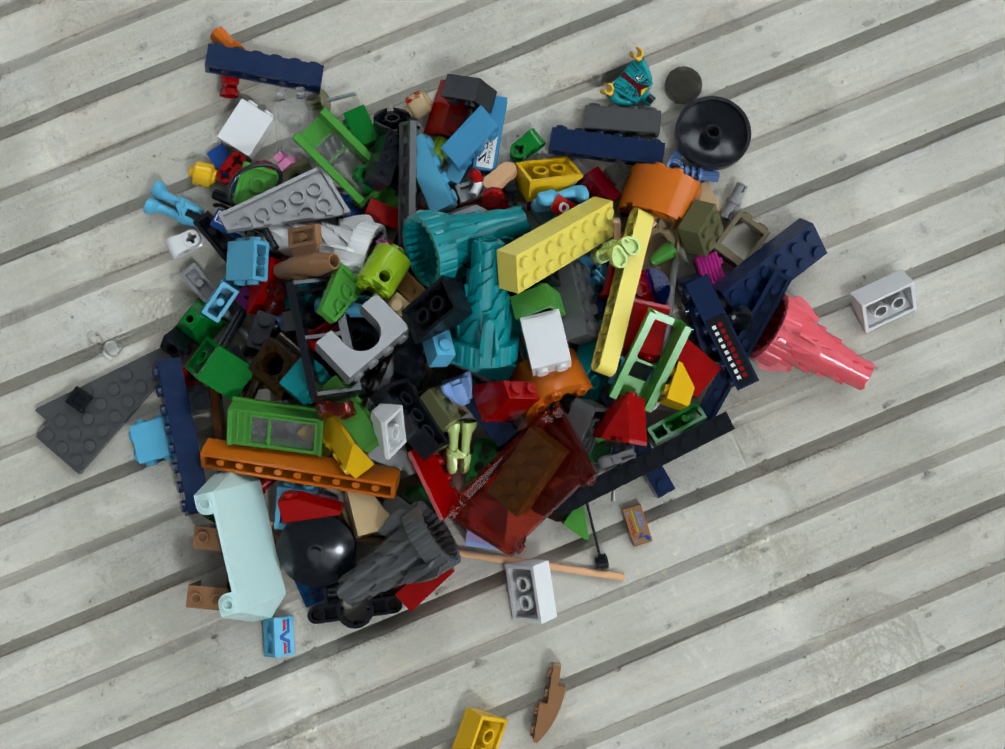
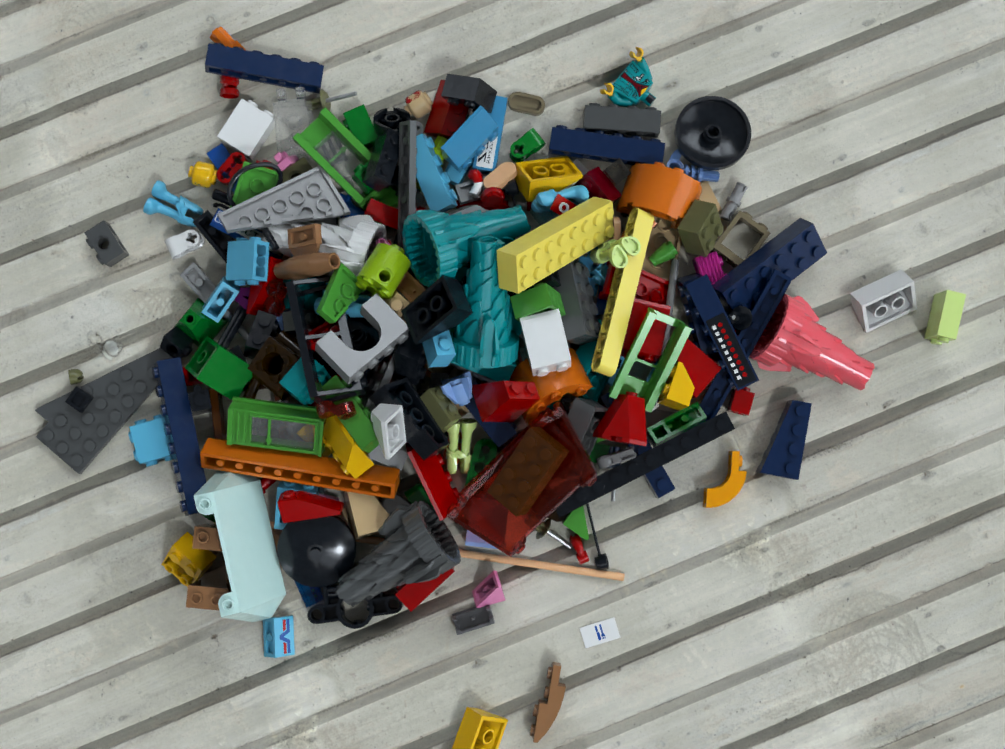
(75, 376): none -> olive hinge
(98, 235): none -> dark grey brick
(187, 563): none -> yellow slope
(472, 619): none -> flat silver hinge
(488, 591): none -> bright pink slope
(526, 103): none -> dark tan tile
(531, 591): white slope -> none
(543, 529): none -> piece
(577, 544): none -> red arm
(600, 632): none -> white sticker
(637, 525): medium nougat tile -> none
(659, 285): clear blue tile -> none
(683, 85): clear smoke tile -> none
(730, 486): none -> light orange arch
(741, 401): none -> red brick
(787, 443): none -> dark blue wedge
(945, 317): none -> yellowish green brick

